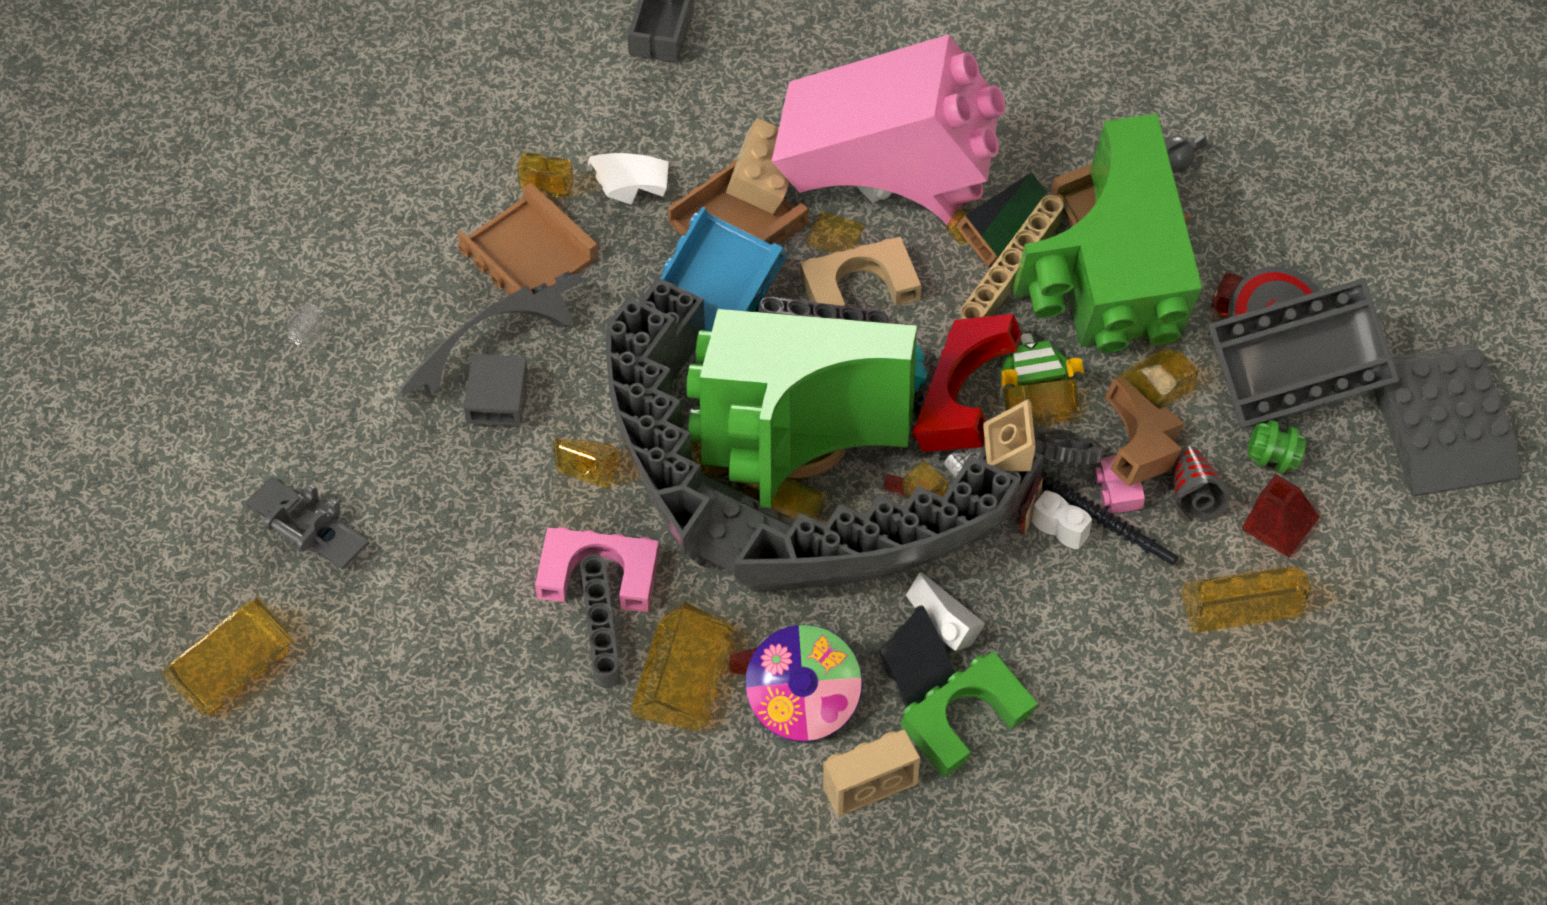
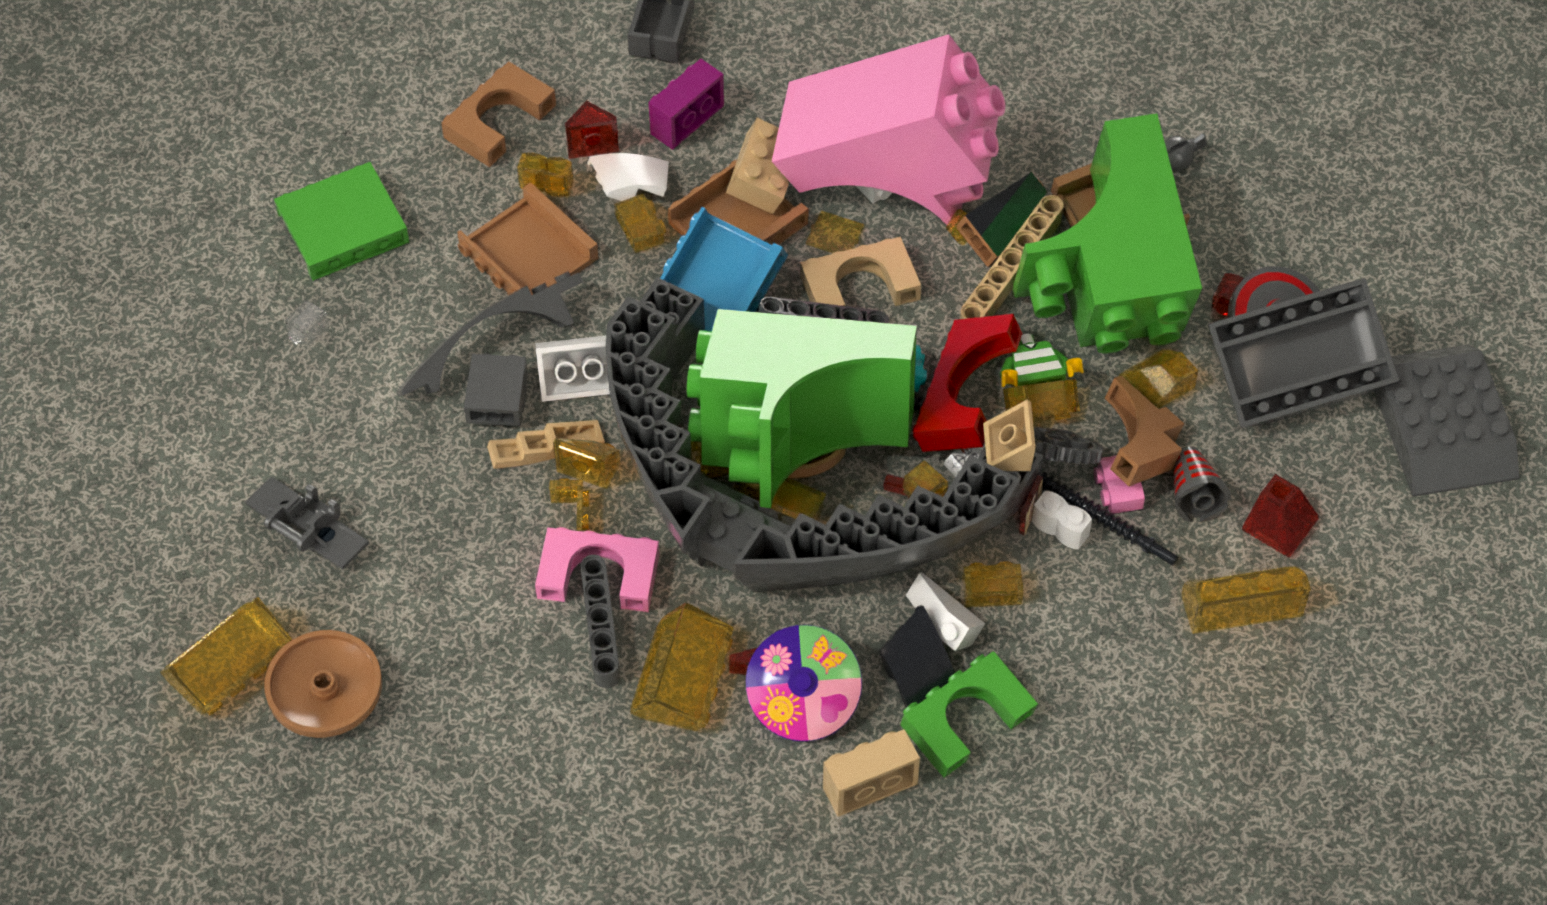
(323, 683): none -> medium nougat dish
(342, 220): none -> bright green panel
(507, 86): none -> medium nougat arch
(538, 446): none -> tan slope
(572, 368): none -> white slope
(572, 491): none -> clear yellow bracket
(591, 132): none -> clear red slope
(640, 223): none -> clear yellow brick
(686, 103): none -> magenta brick
(992, 584): none -> clear yellow brick
(1275, 446): bright green piece -> none

